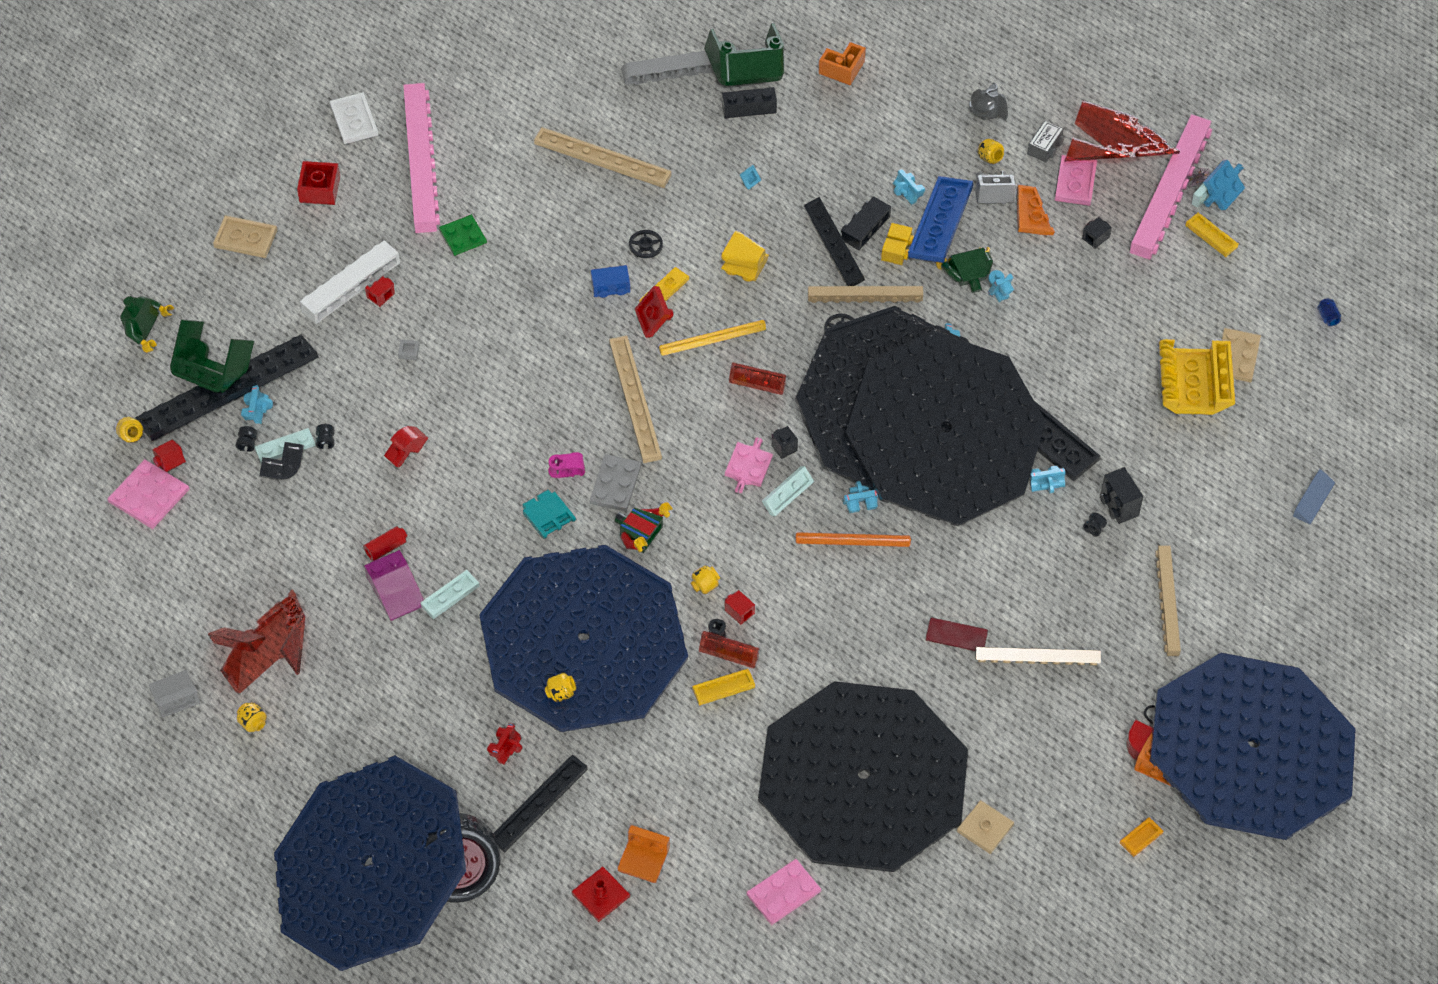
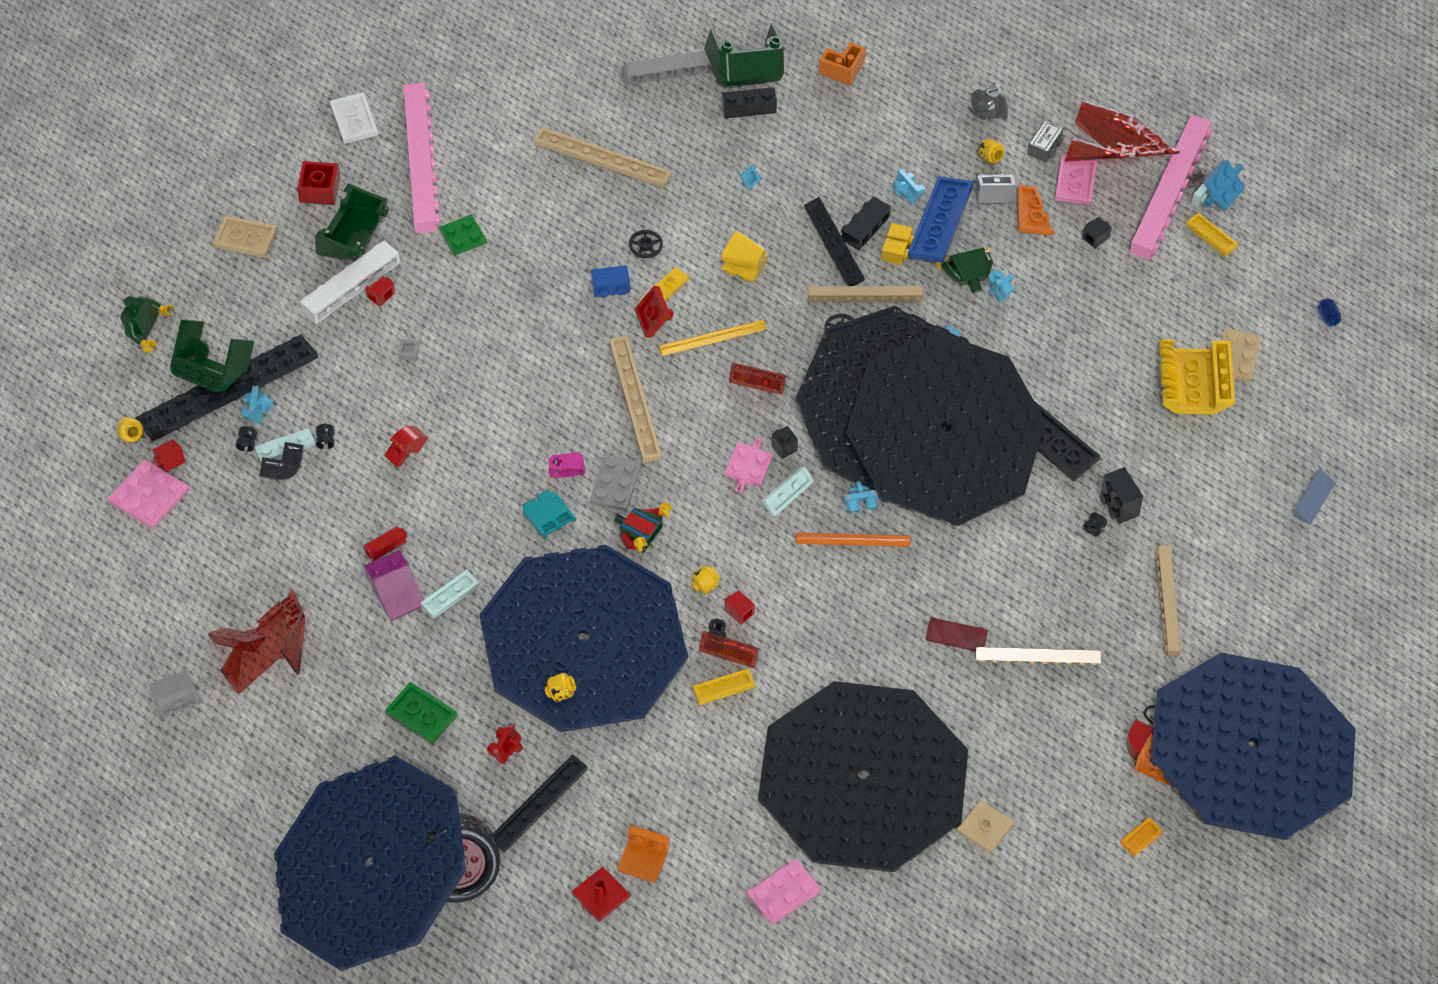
(251, 717): yellow head -> none
(352, 224): none -> dark green windscreen
(421, 713): none -> green plate
(1047, 479): medium azure hips -> none

